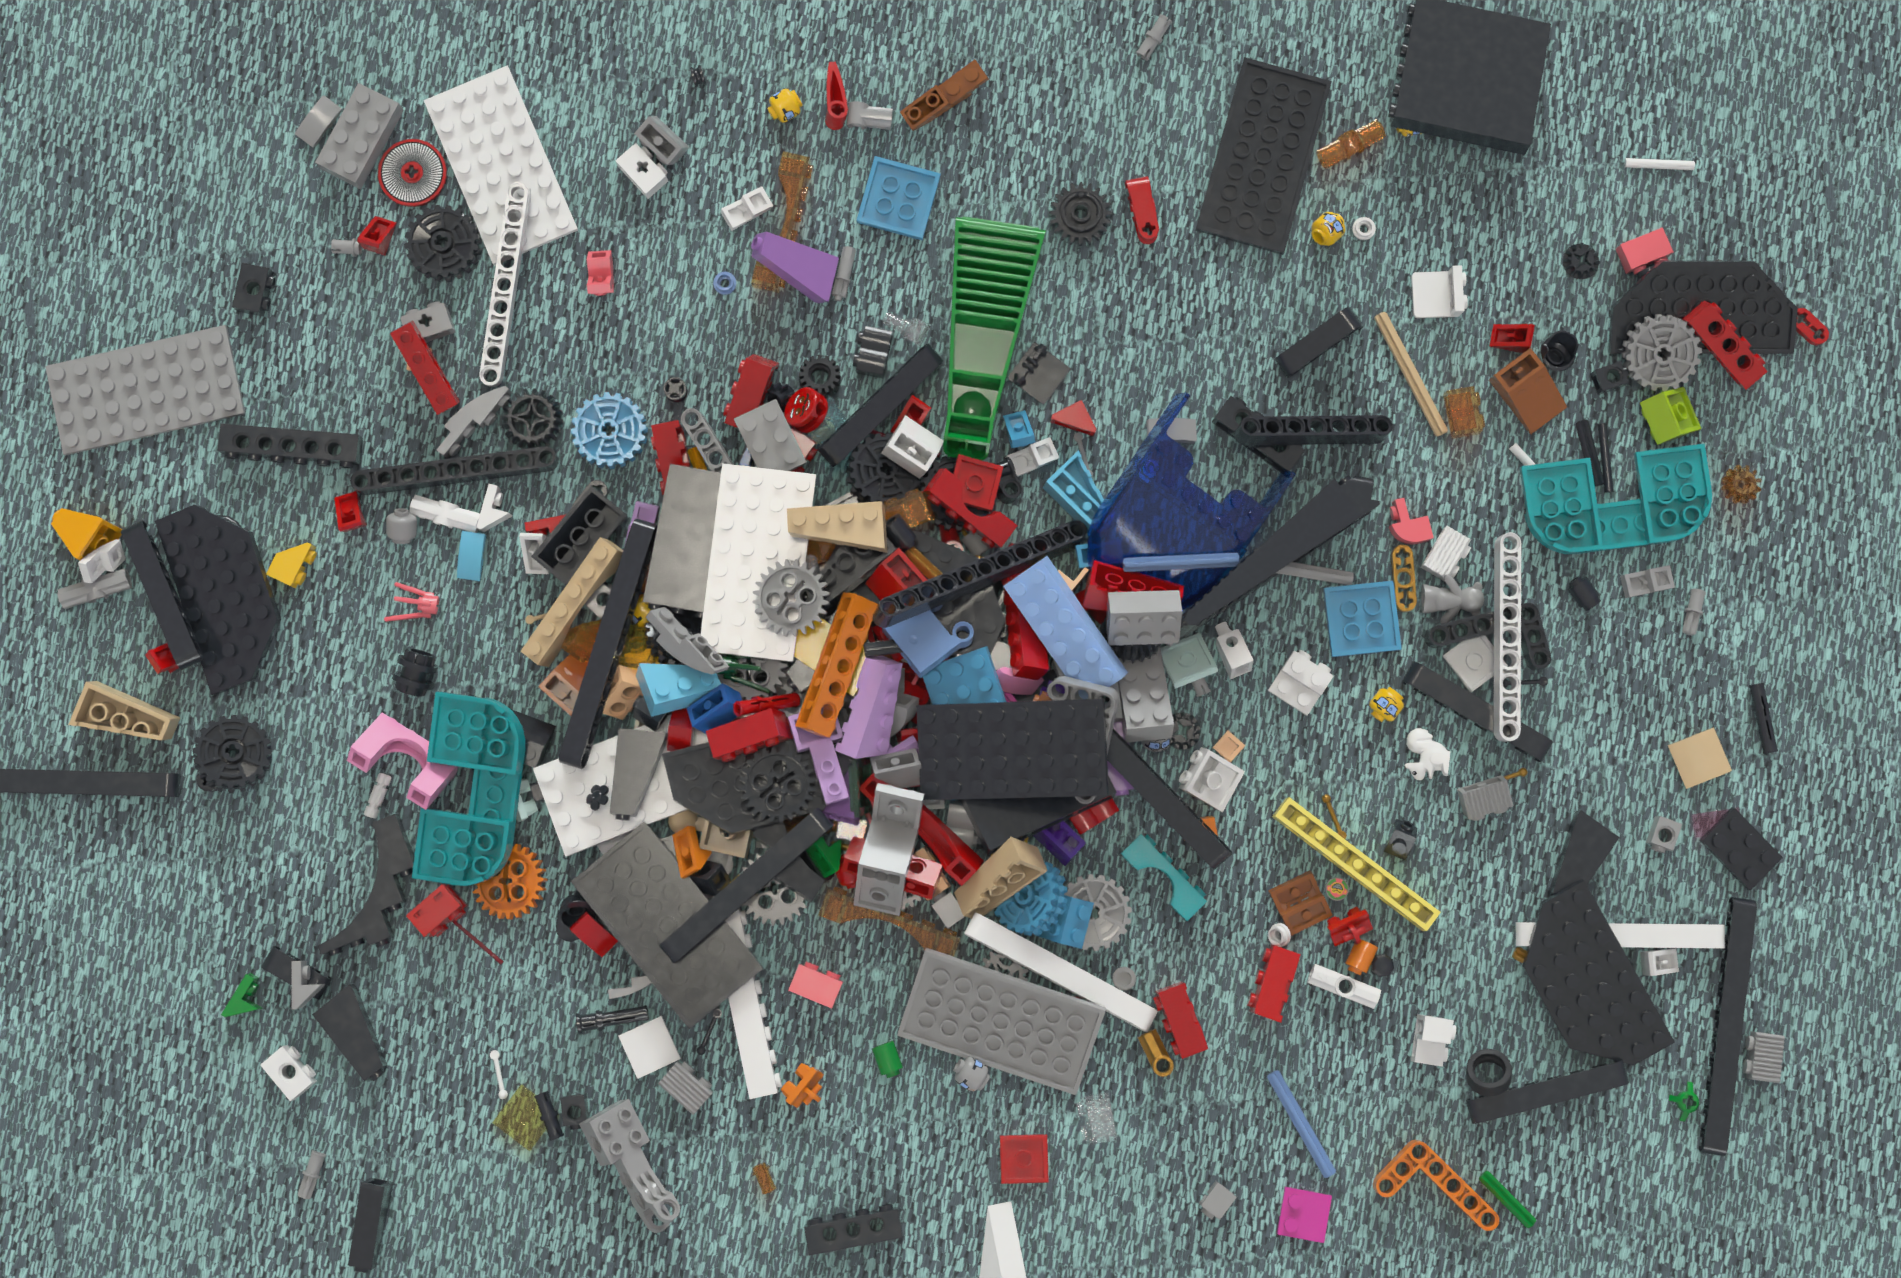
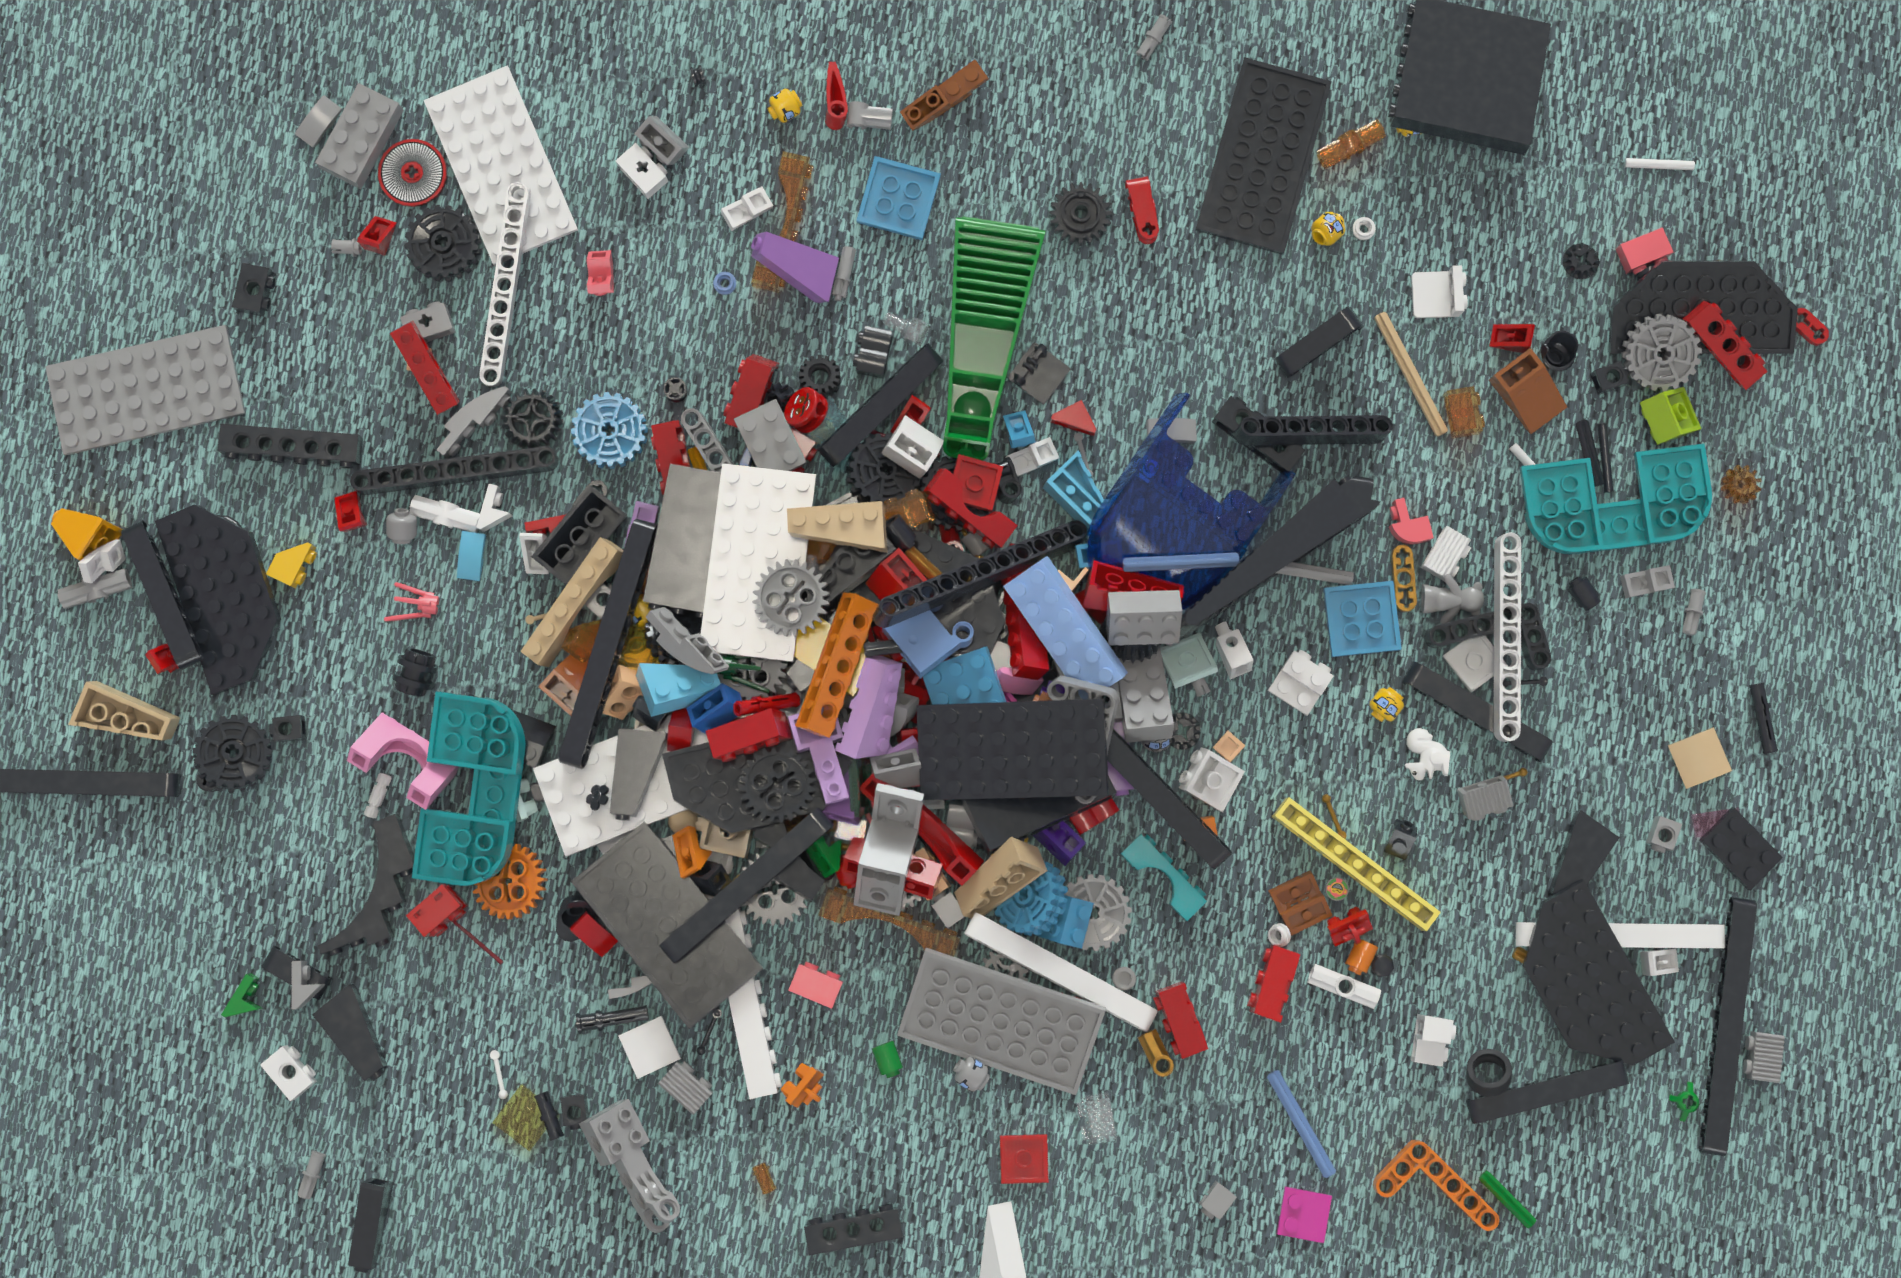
(298, 728): none -> black brick

